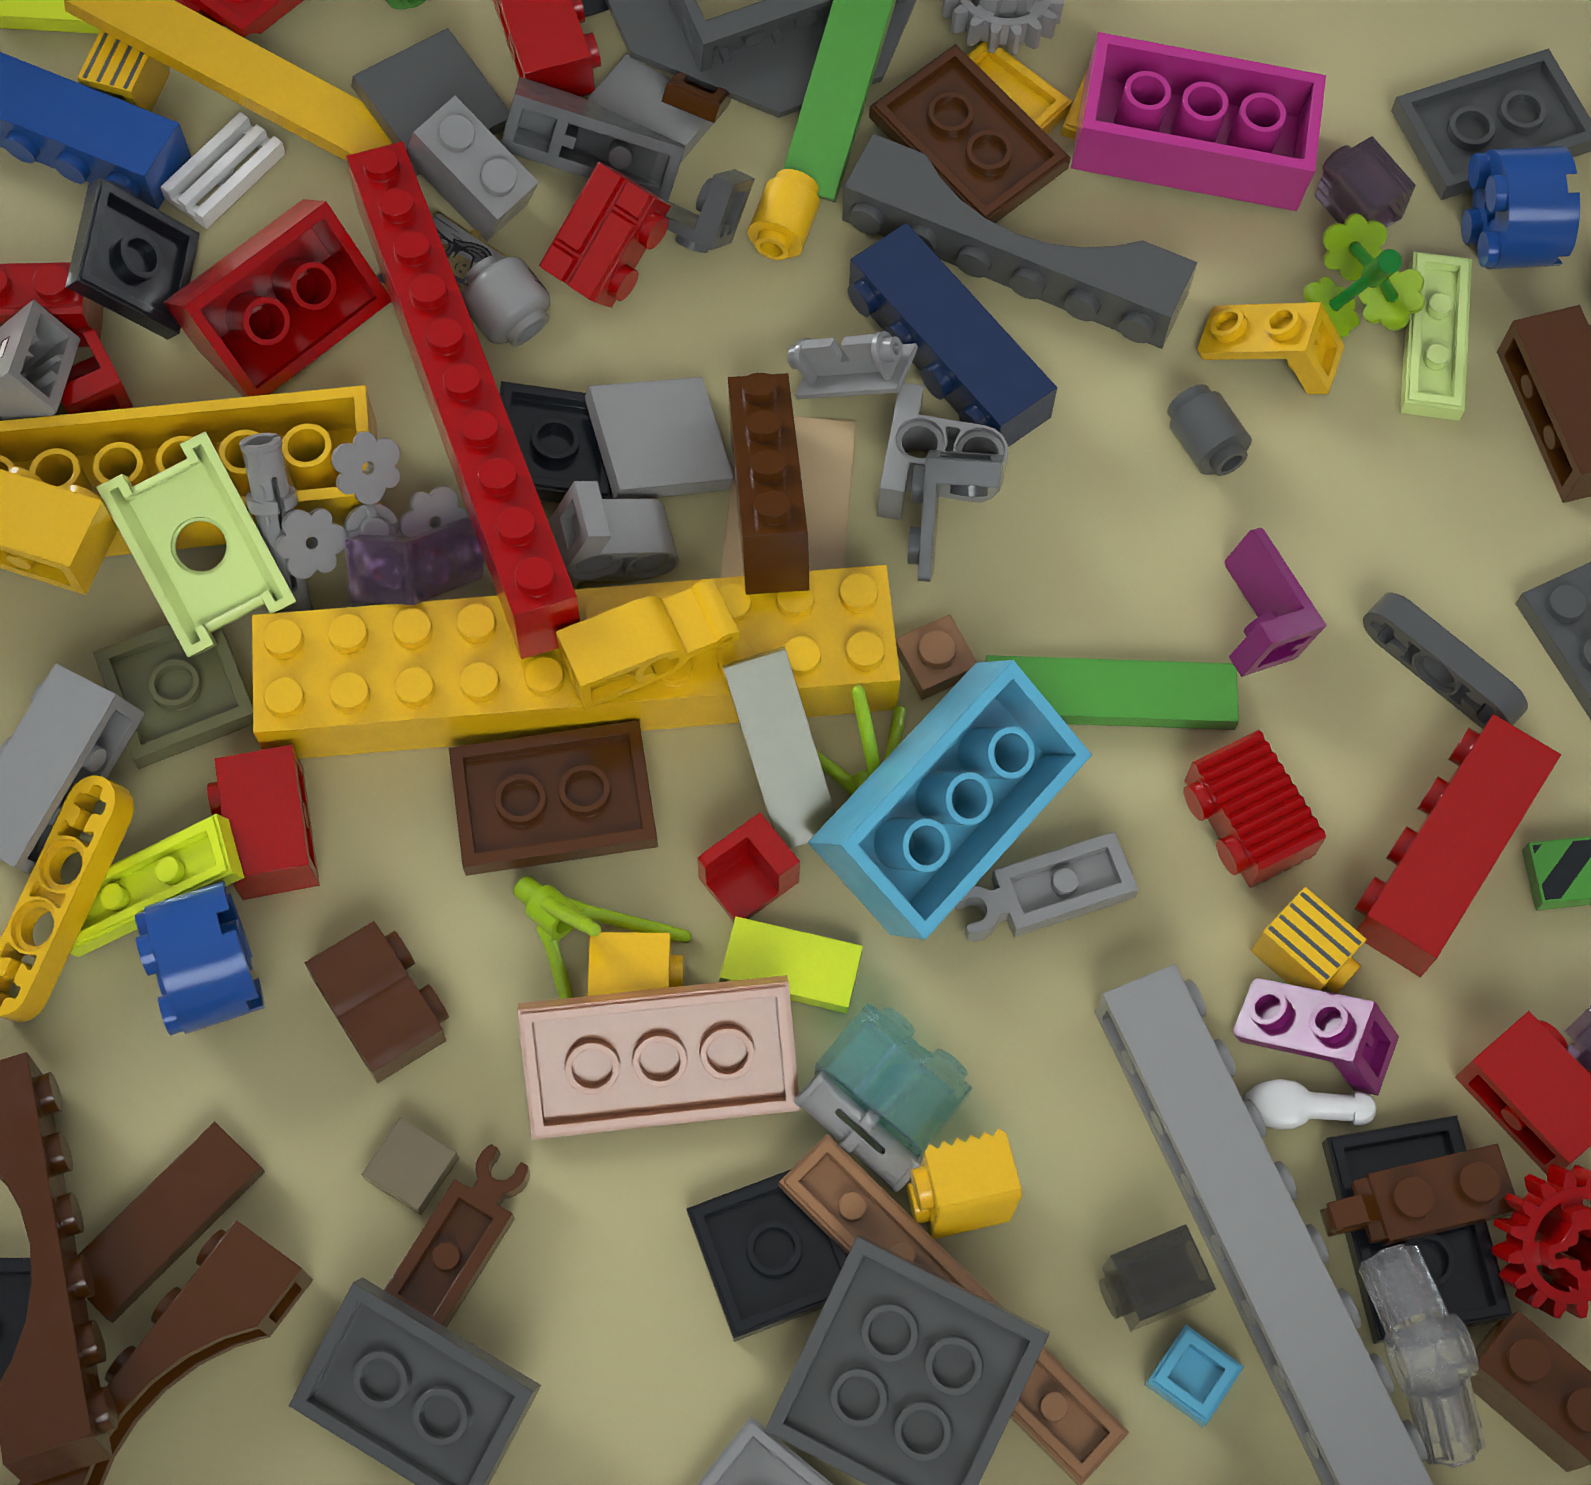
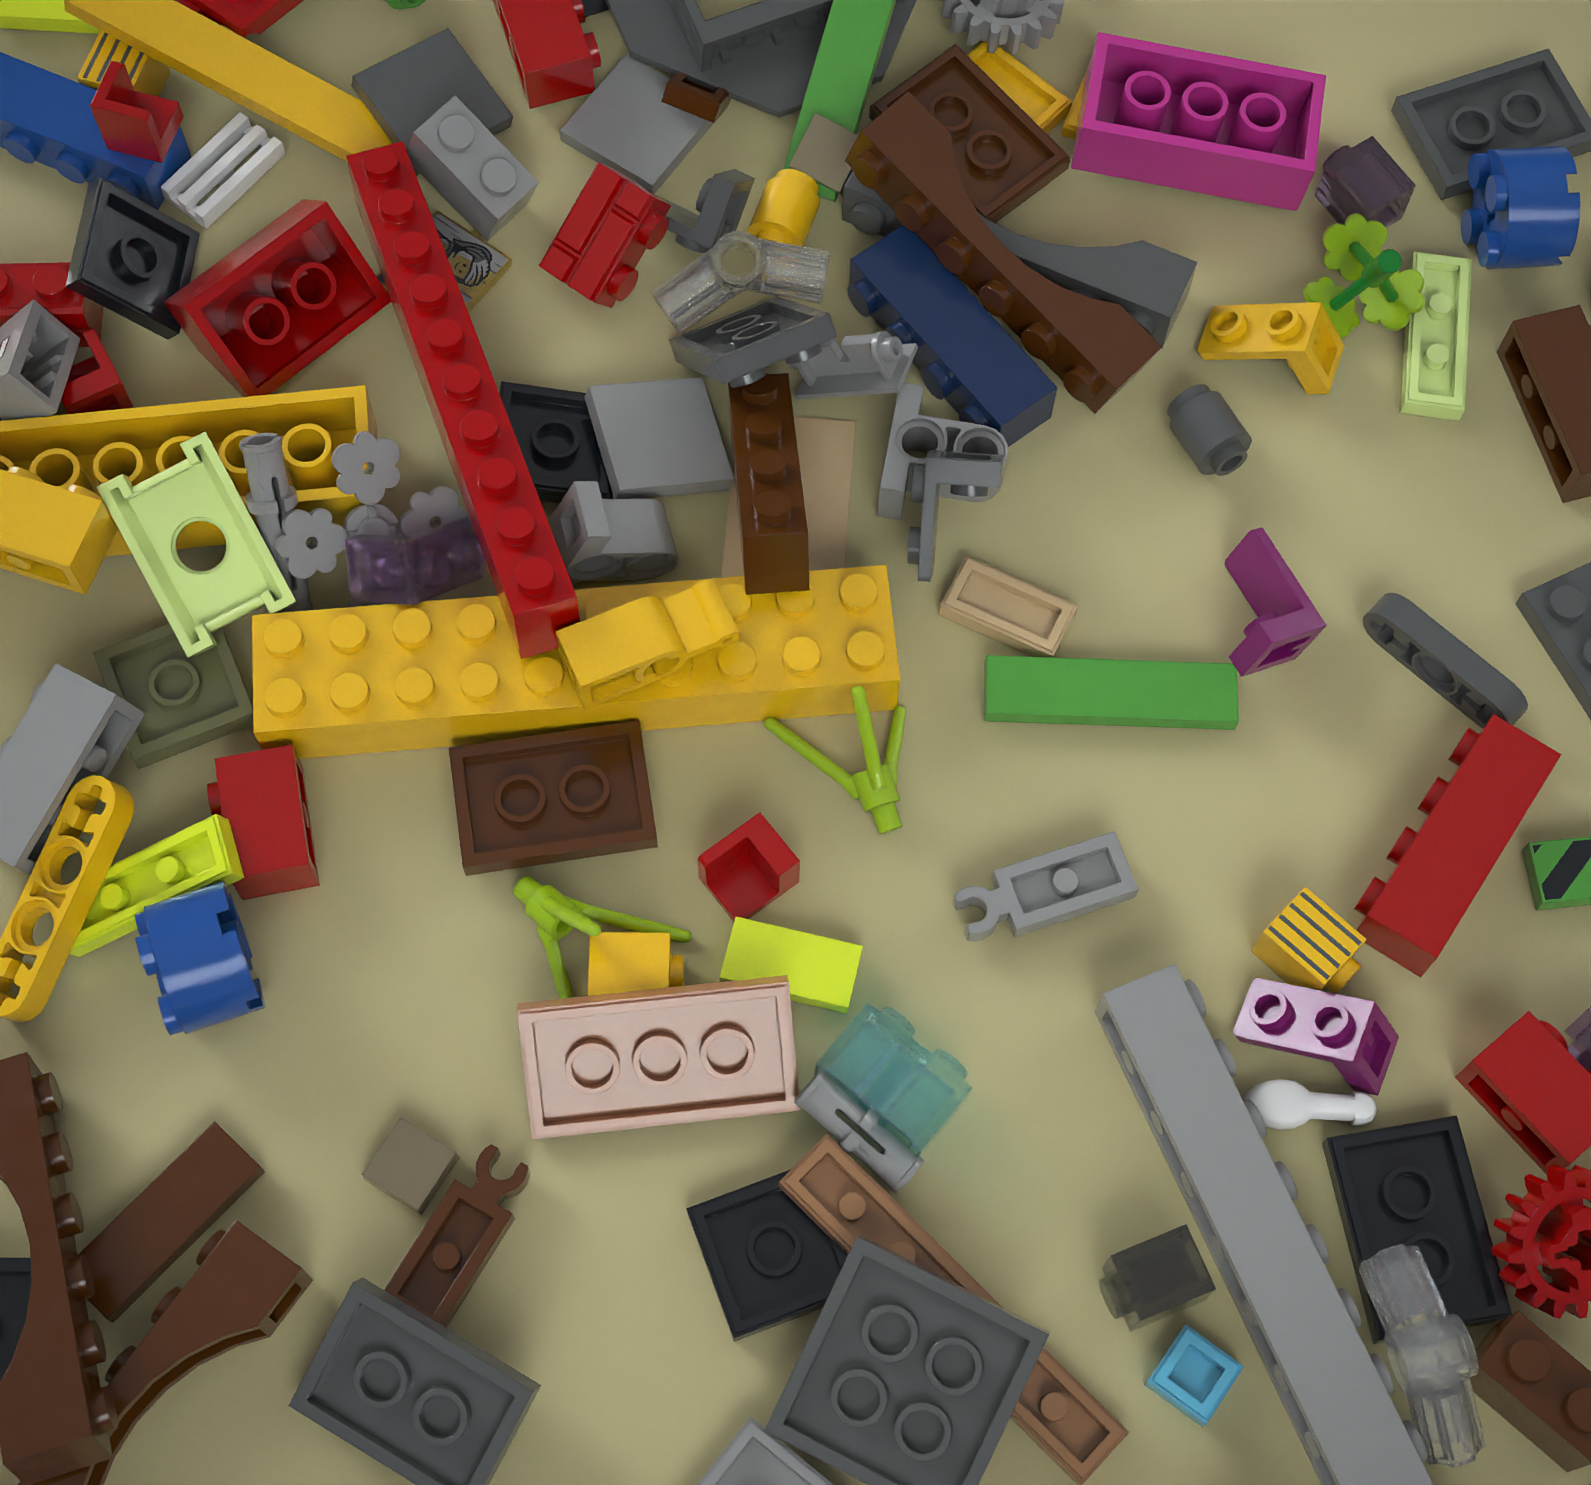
(132, 119): none -> red panel
(378, 1001): reddish brown brick -> none
(506, 300): light grey head -> none
(578, 134): dark grey slope -> none
(705, 286): none -> clear piece
(753, 338): none -> dark grey plate
(780, 745): tile -> none
(824, 153): none -> dark tan tile
(935, 656): medium nougat plate -> none
(950, 799): medium azure brick -> none
(965, 1185): yellow brick -> none
(1007, 609): none -> tan tile
(1080, 338): none -> reddish brown arch
(1252, 809): red brick -> none
(1424, 1197): reddish brown hinge -> none

